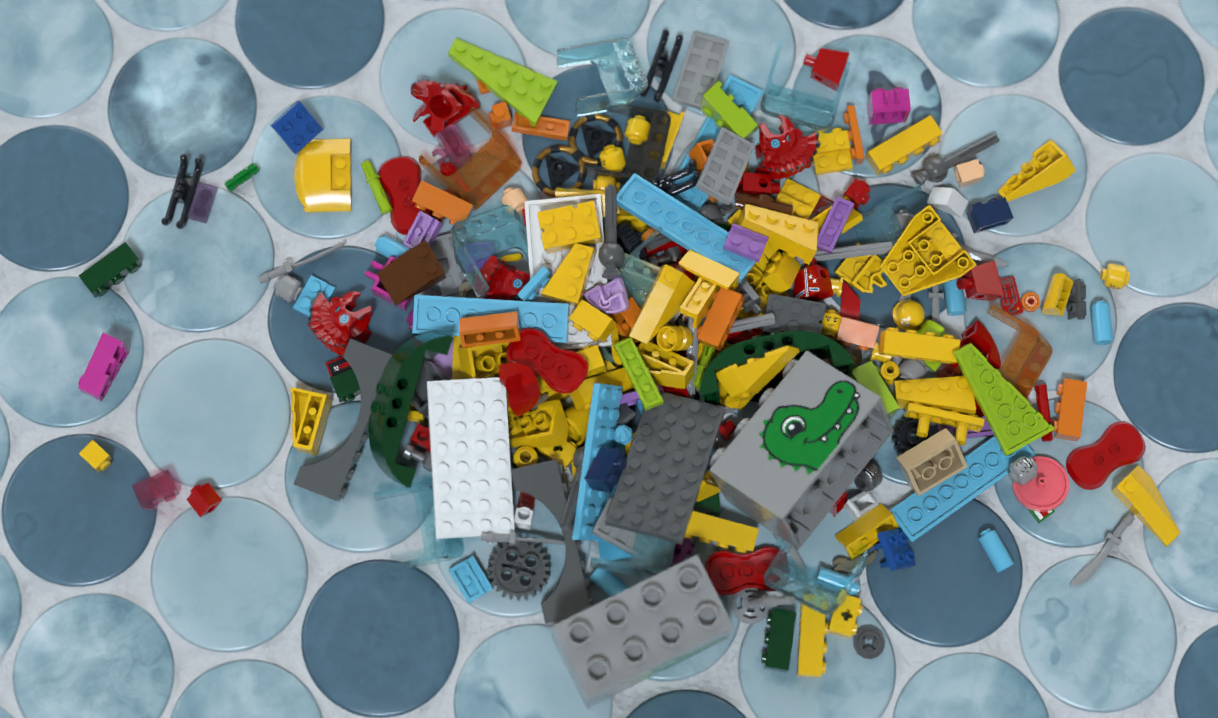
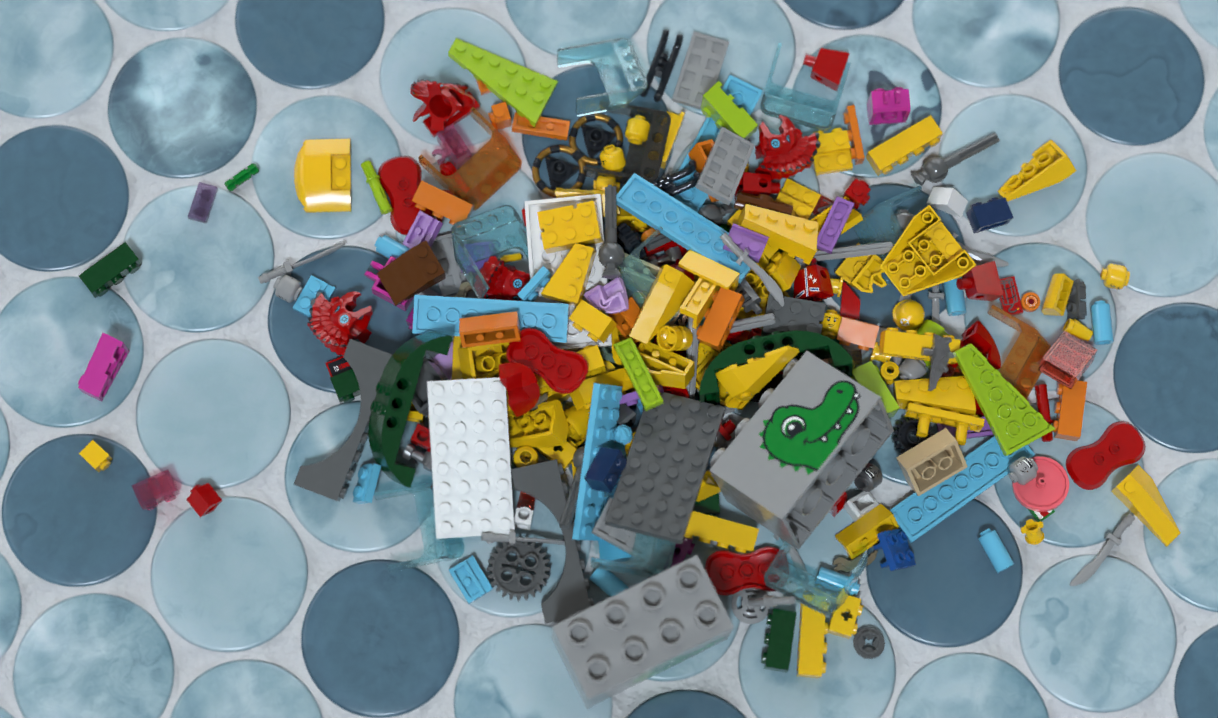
(183, 192): black piece -> none
(296, 127): blue plate -> none
(309, 419): yellow wedge -> none
(366, 484): none -> medium azure plate
(514, 198): light nougat head -> none
(706, 359): lime axle -> none
(769, 283): none -> light grey sword
(939, 358): none -> flat silver piece
(969, 173): light nougat brick -> none
(1033, 532): none -> yellow brick
(1067, 359): none -> clear red brick
(1077, 329): none -> yellow cone

